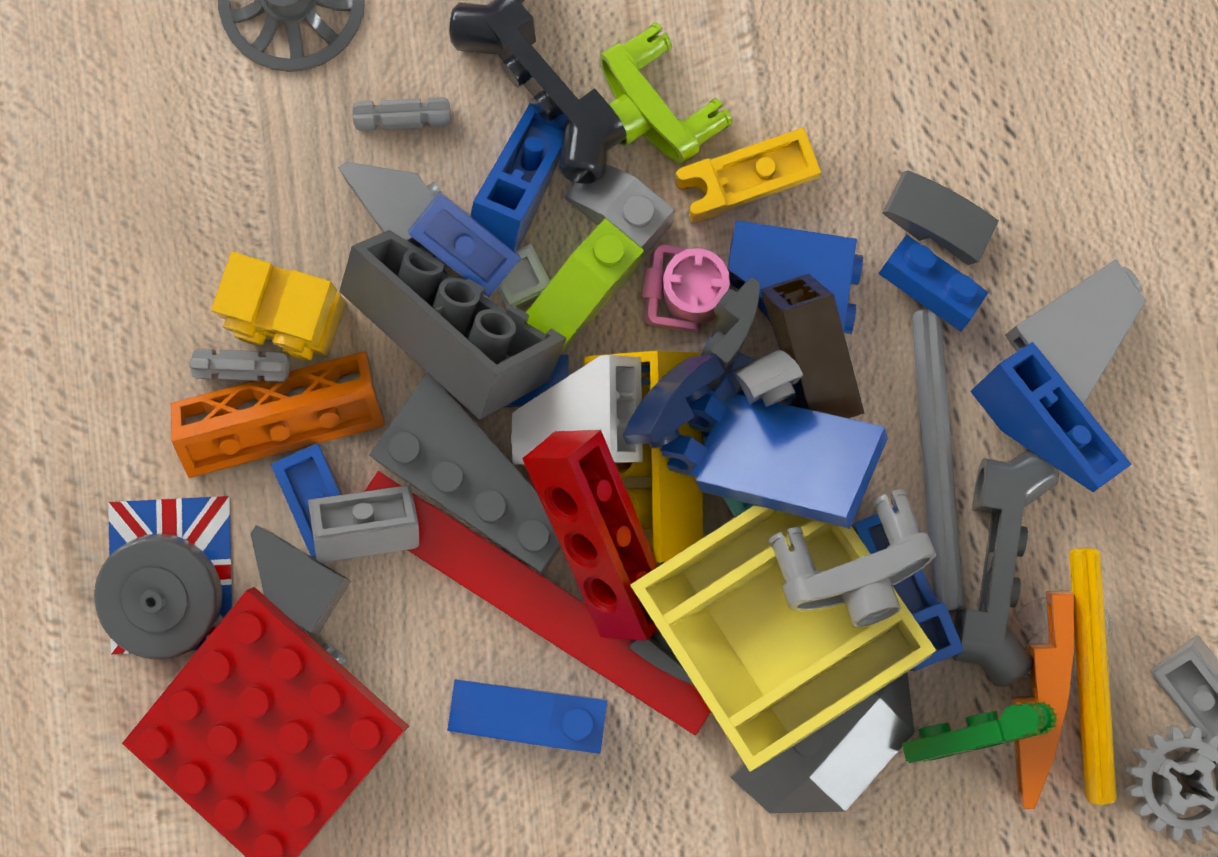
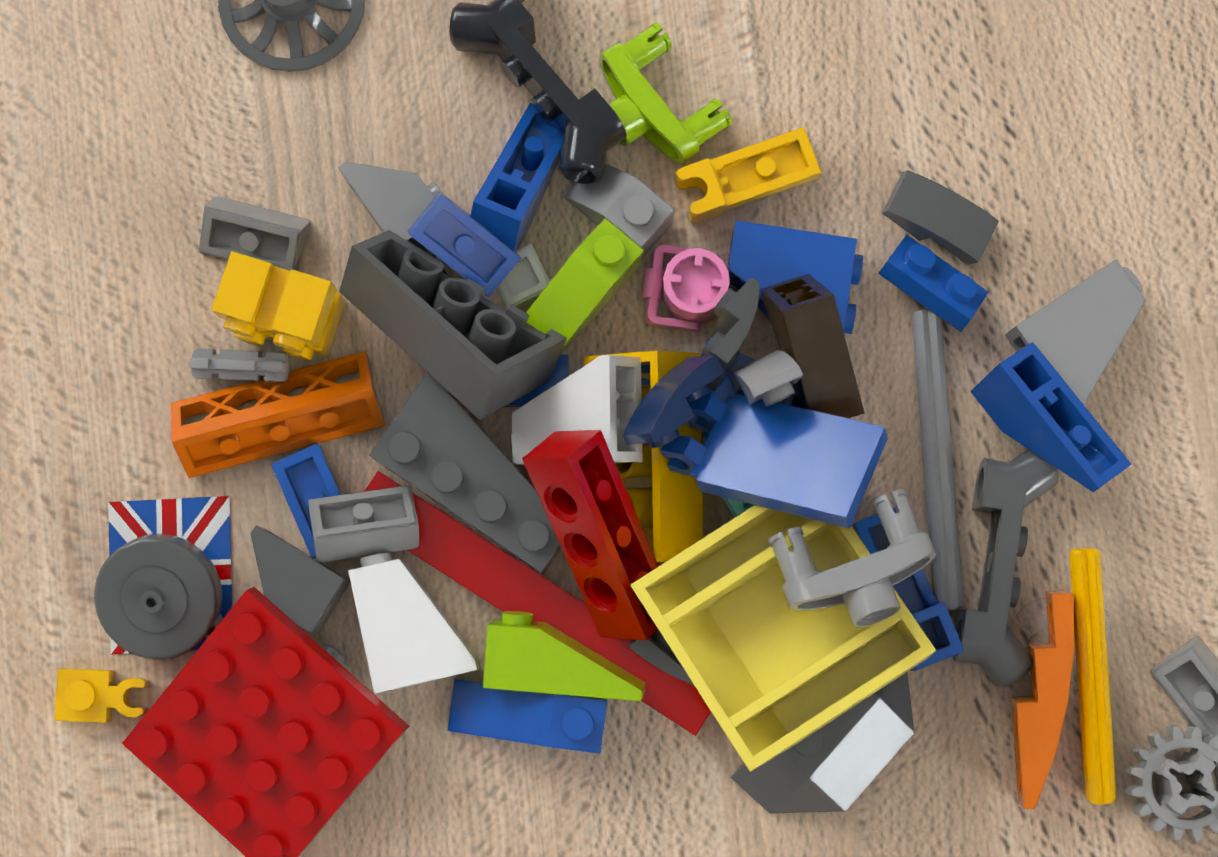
(91, 695): none -> yellow plate
(253, 232): none -> light grey slope
(401, 114): light grey axle -> none
(404, 628): none -> white slope
(545, 660): none -> lime slope
(982, 732): green hinge -> none

